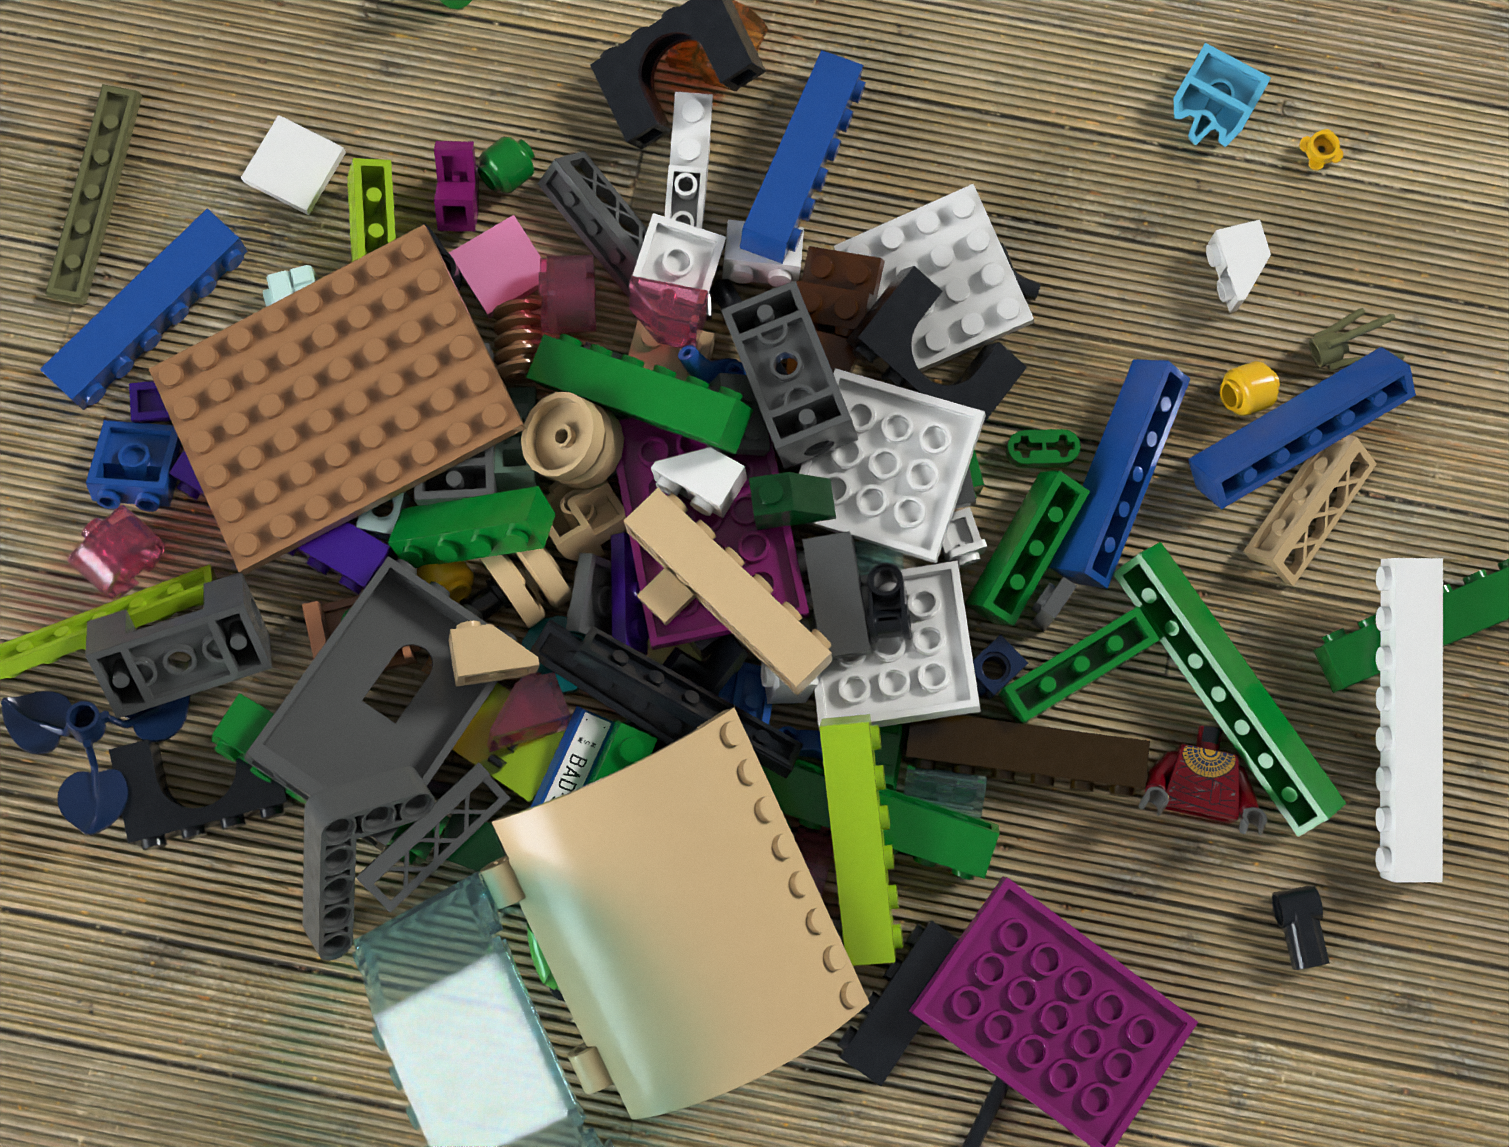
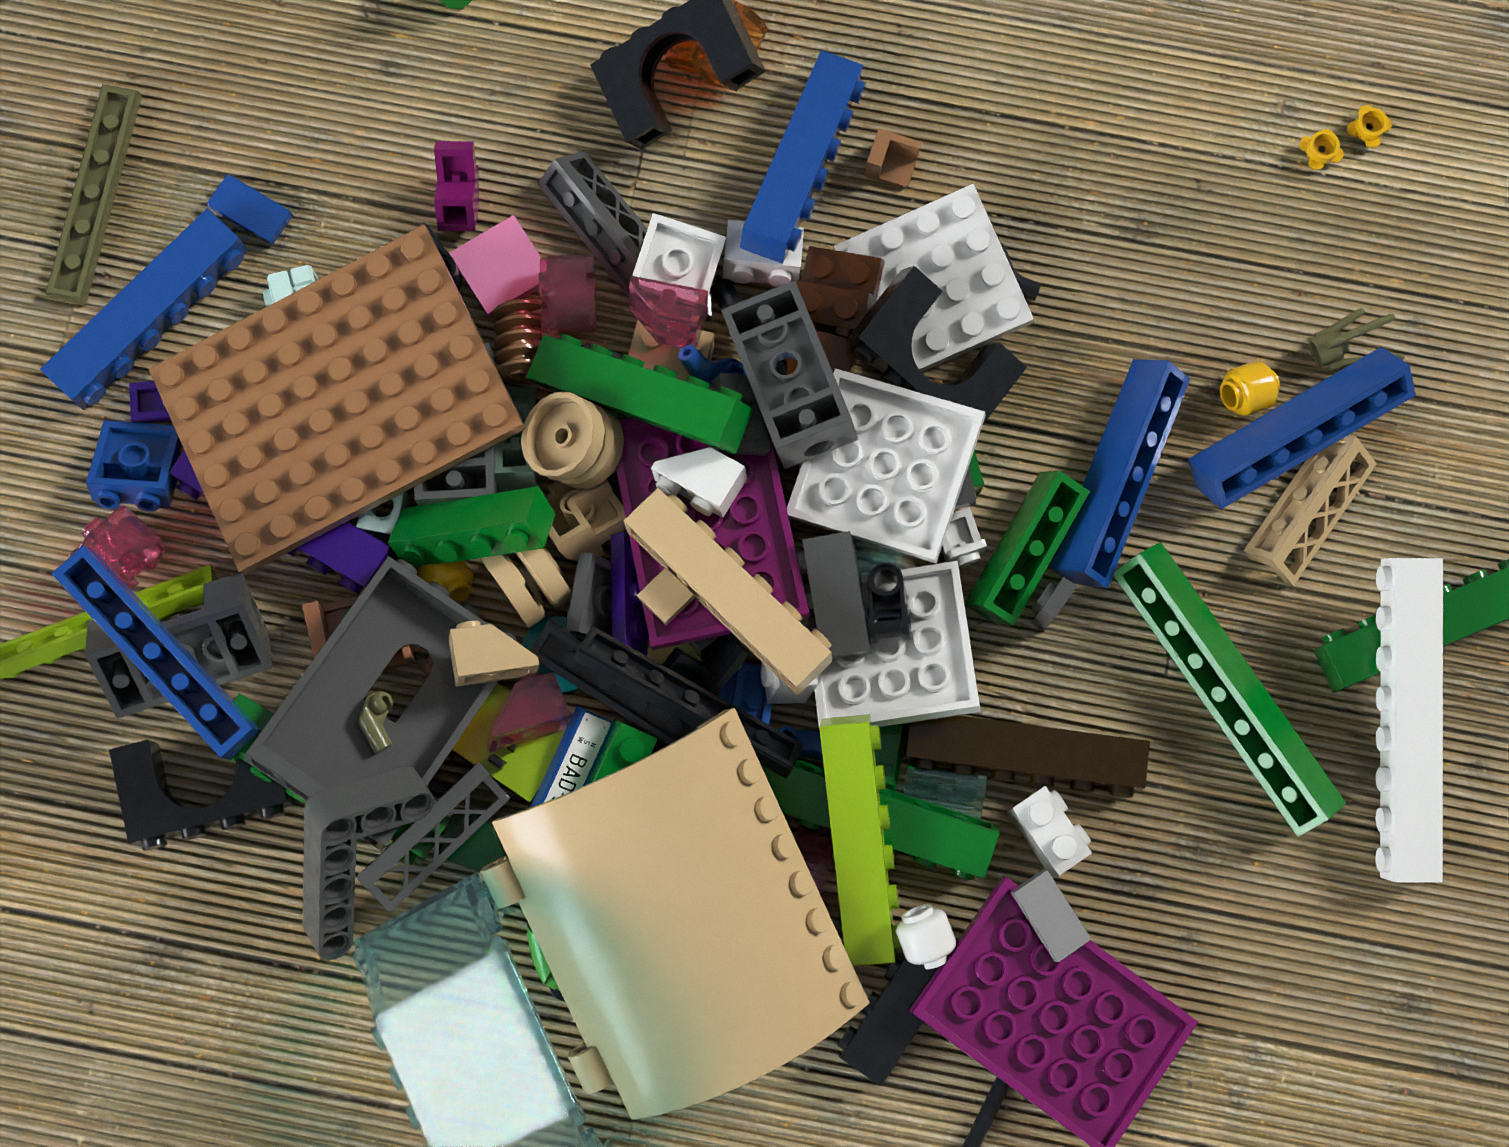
(86, 798): dark blue plant -> none
(156, 652): none -> blue brick
(249, 209): none -> blue tile
(293, 165): white tile -> none
(370, 205): lime brick -> none
(372, 720): none -> olive arm
(488, 600): black bush -> none
(506, 164): green head -> none
(689, 158): white slope -> none
(790, 499): dark green slope -> none
(892, 159): none -> medium nougat panel
(926, 936): none -> white head
(1009, 660): dark blue brick -> none
(1042, 439): green beam -> none
(1050, 831): none -> white brick
(1050, 915): none -> light grey tile
(1078, 666): green brick -> none
(1204, 783): torso -> none
(1218, 95): medium azure plate -> none
(1239, 258): white slope -> none
(1300, 916): black piece -> none
(1376, 118): none -> yellow plate

